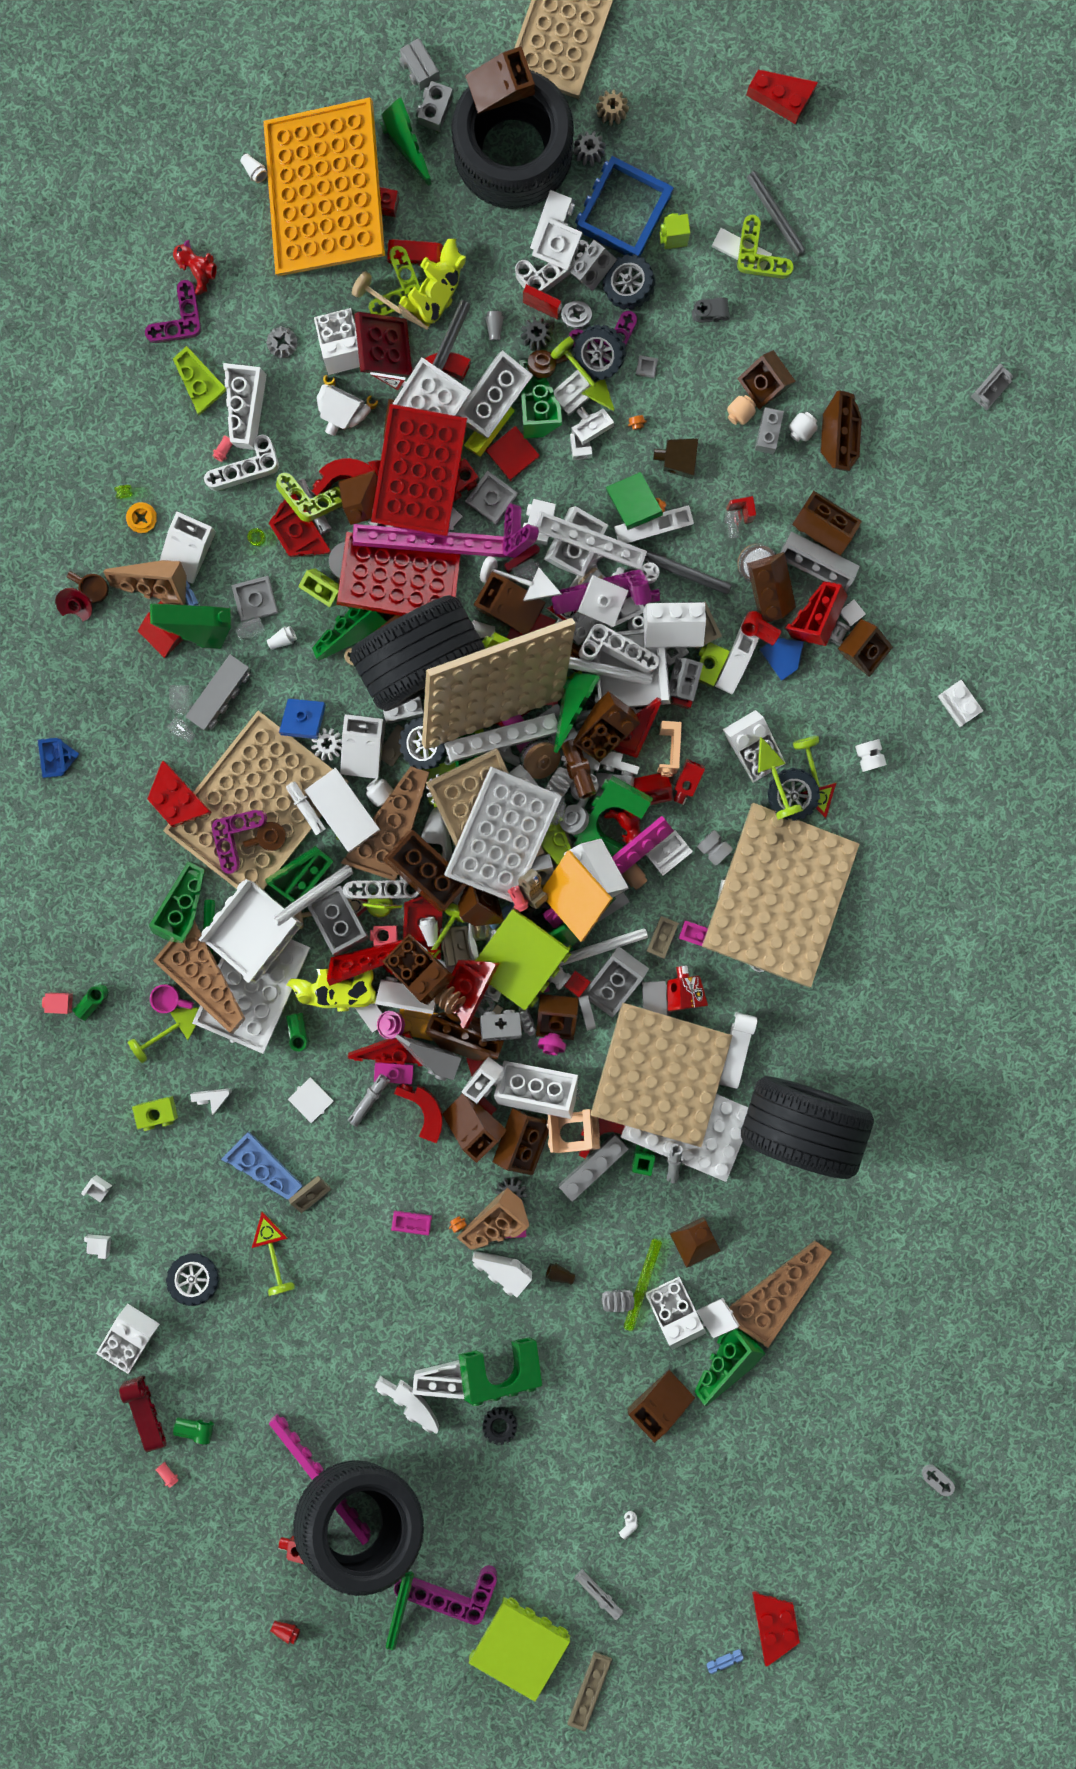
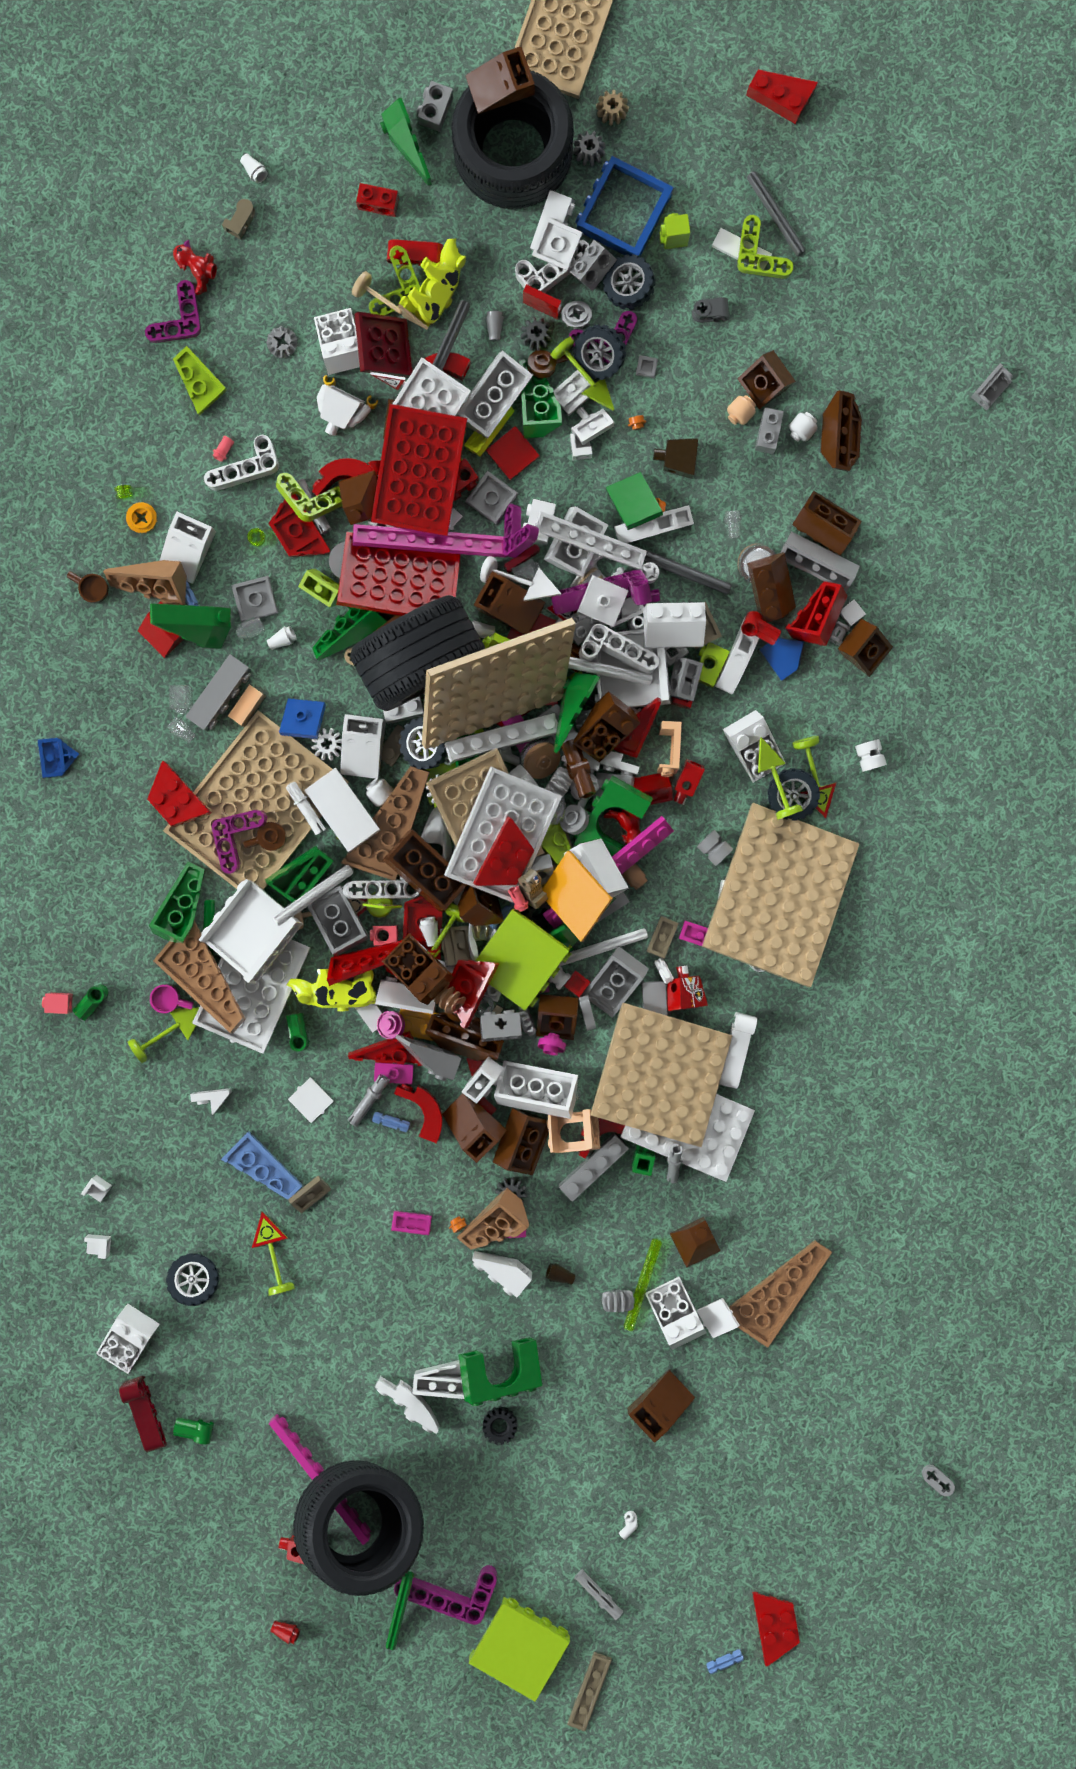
(66, 600): dark red dish -> none
(143, 1113): lime brick -> none
(167, 1475): coral pin -> none
(241, 219): none -> dark tan leg
(244, 402): white wedge -> none
(246, 706): none -> light nougat panel
(324, 187): light orange plate -> none
(391, 1122): none -> medium blue axle
(419, 63): light grey brick -> none
(506, 857): none -> red wing
(663, 970): none -> white piece
(669, 853): white plate -> none
(733, 1360): green wedge -> none
(747, 506): red panel -> none
(807, 1127): black tyre -> none
(960, 703): white plate -> none

